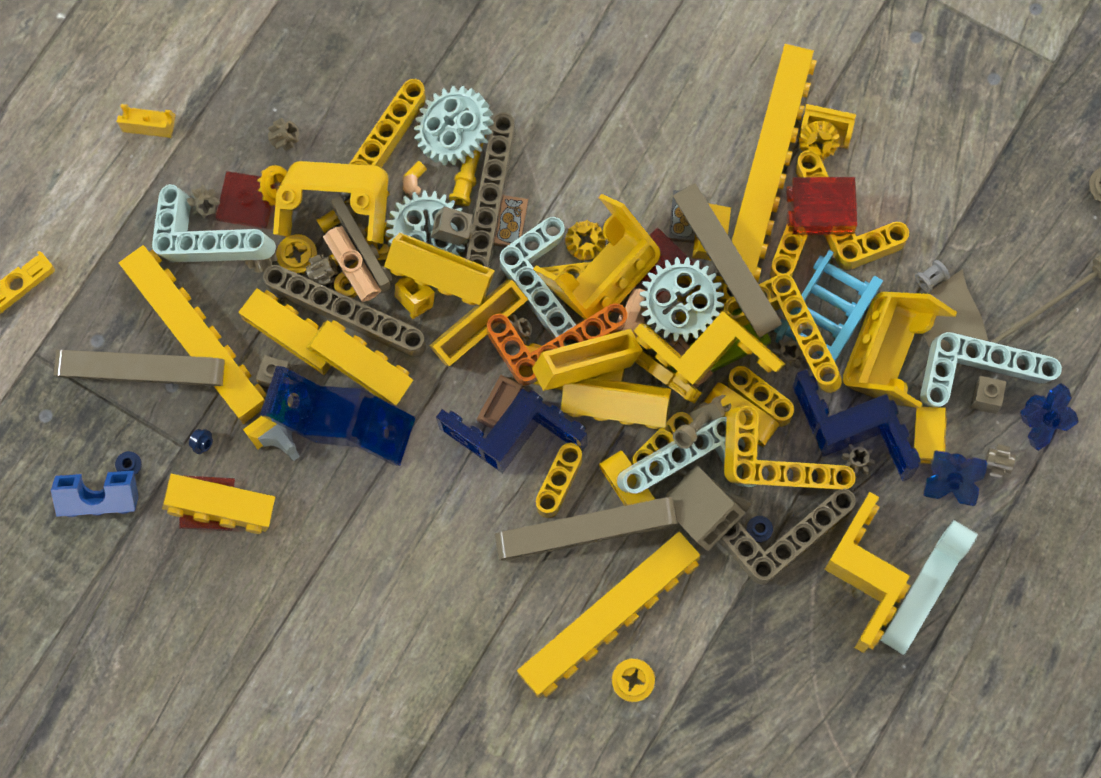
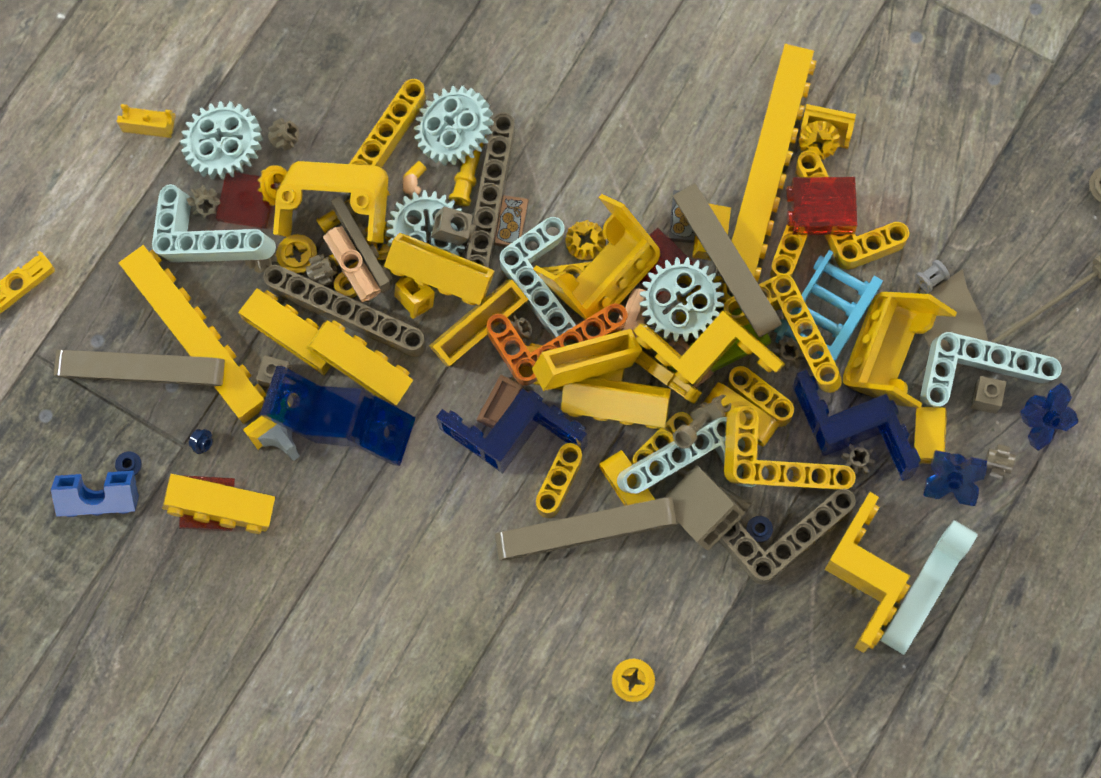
(221, 140): none -> light aqua gear
(608, 615): yellow brick -> none

